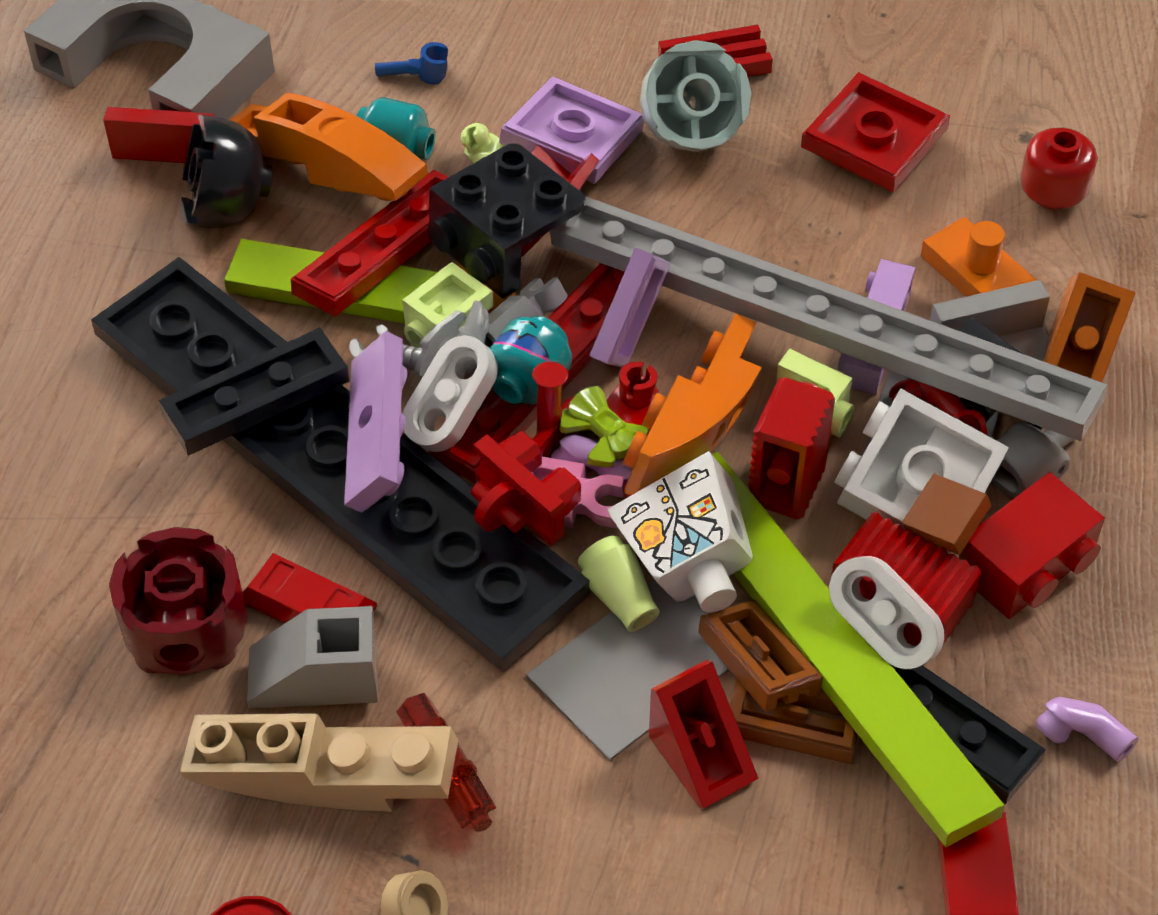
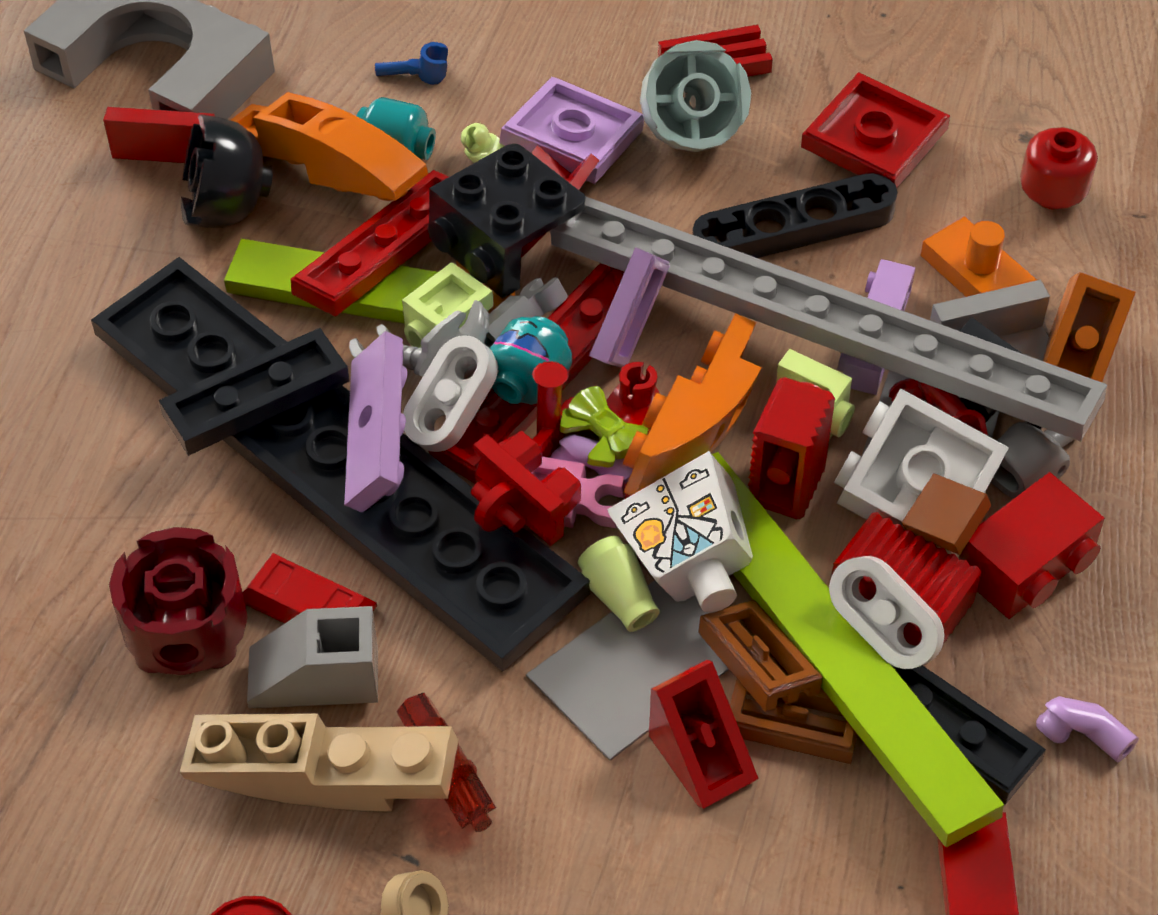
(867, 195): none -> black beam

